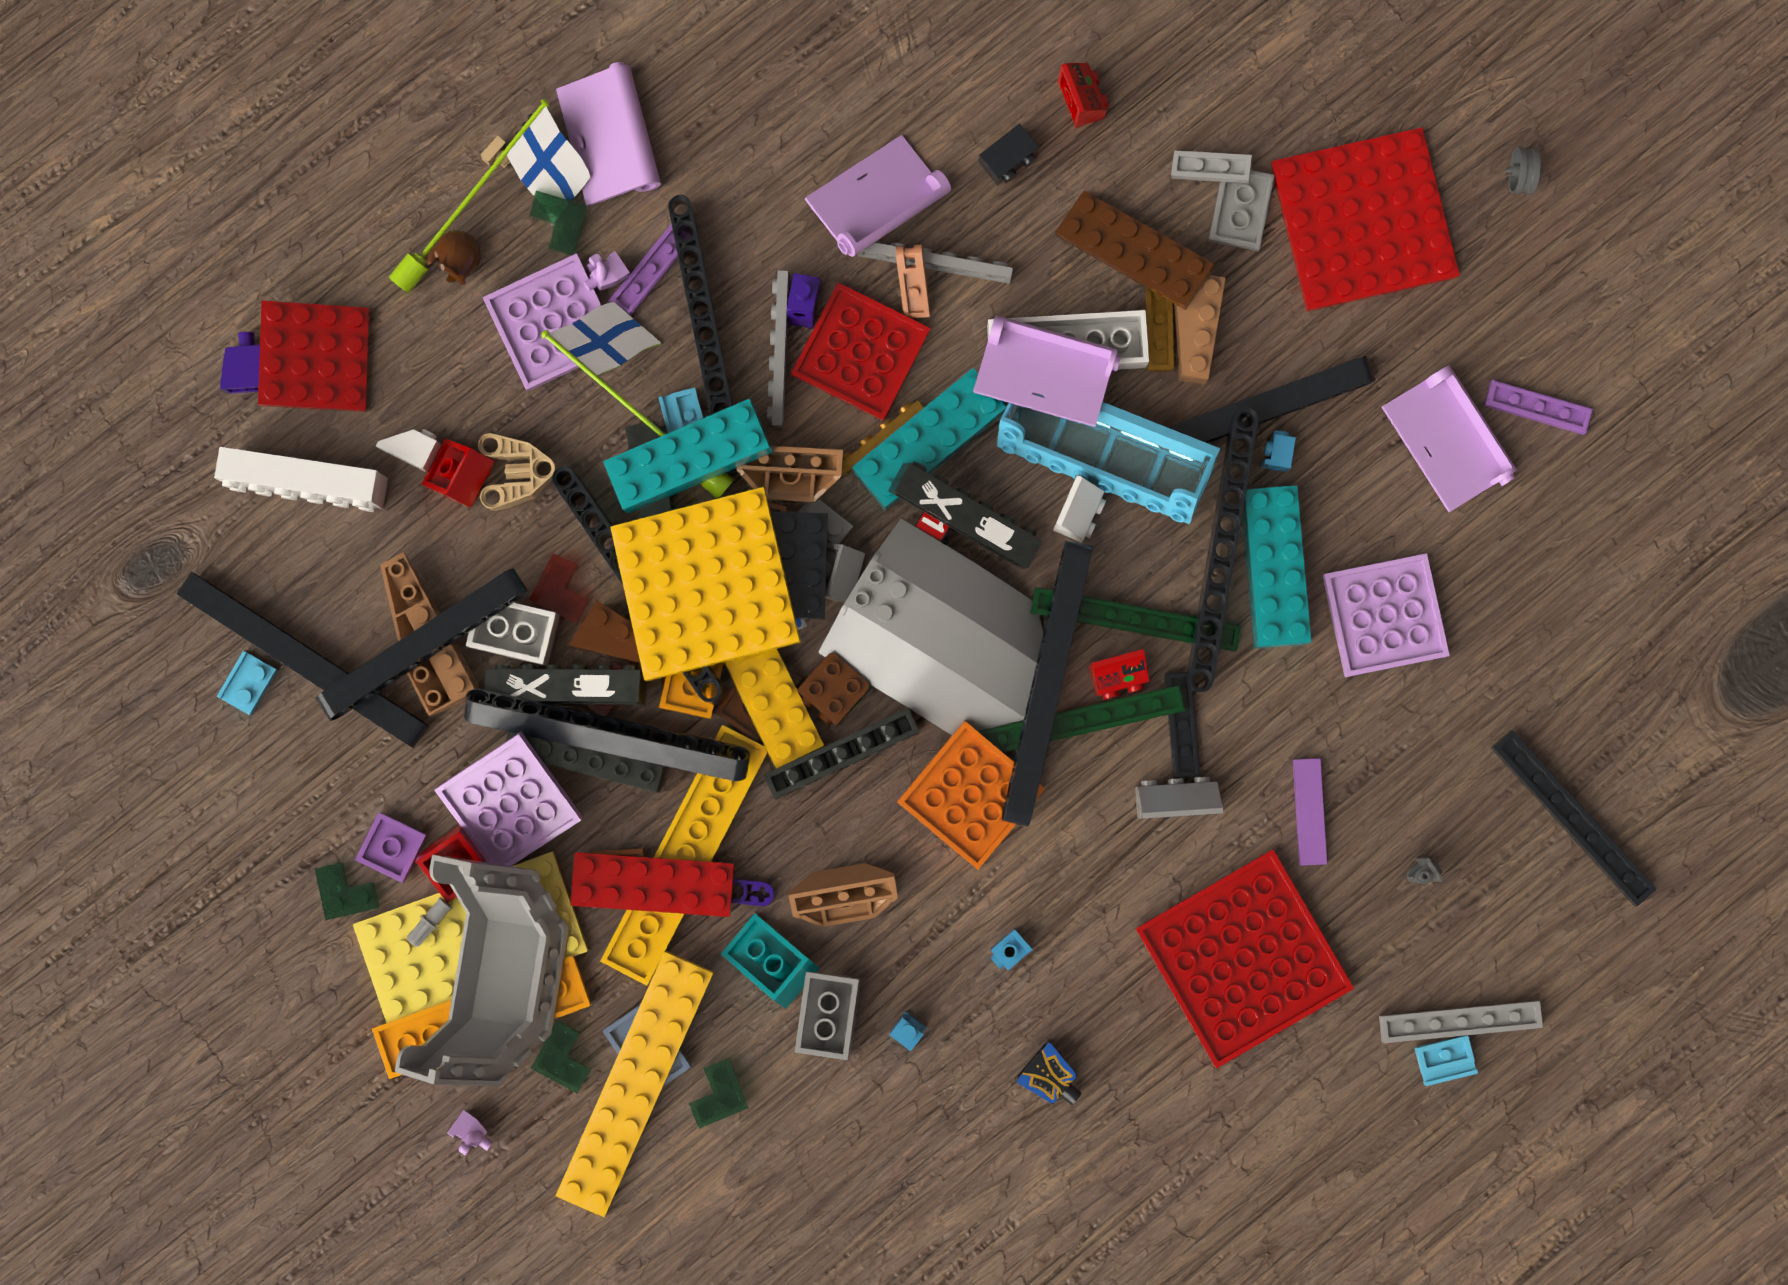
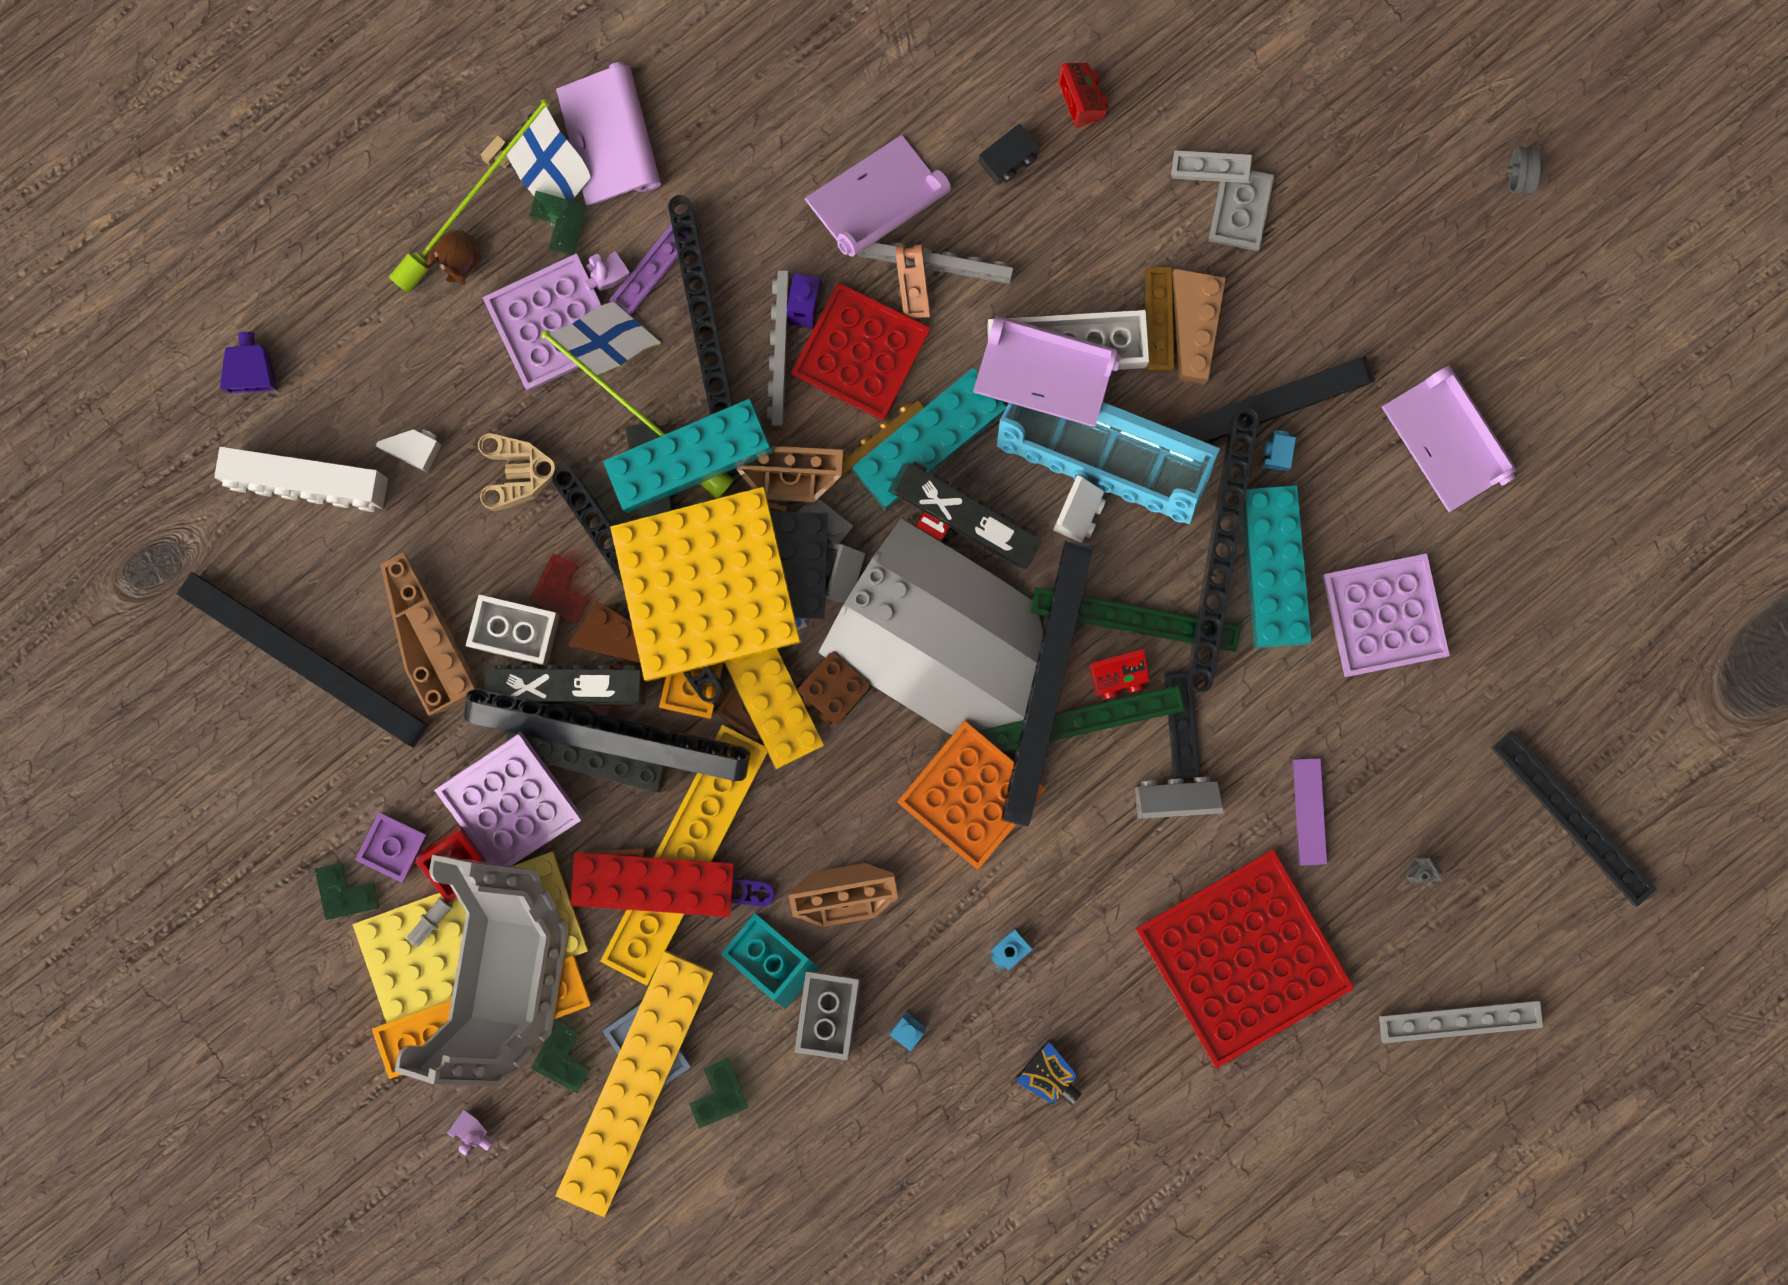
(247, 683): medium azure plate -> none
(313, 356): red plate -> none
(421, 644): black beam -> none
(458, 472): red slope -> none
(680, 409): medium azure plate -> none
(841, 754): pearl dark grey brick -> none
(1135, 250): reddish brown plate -> none
(1364, 219): red plate -> none
(1446, 1060): medium azure plate -> none
(1538, 407): medium lavender tile -> none

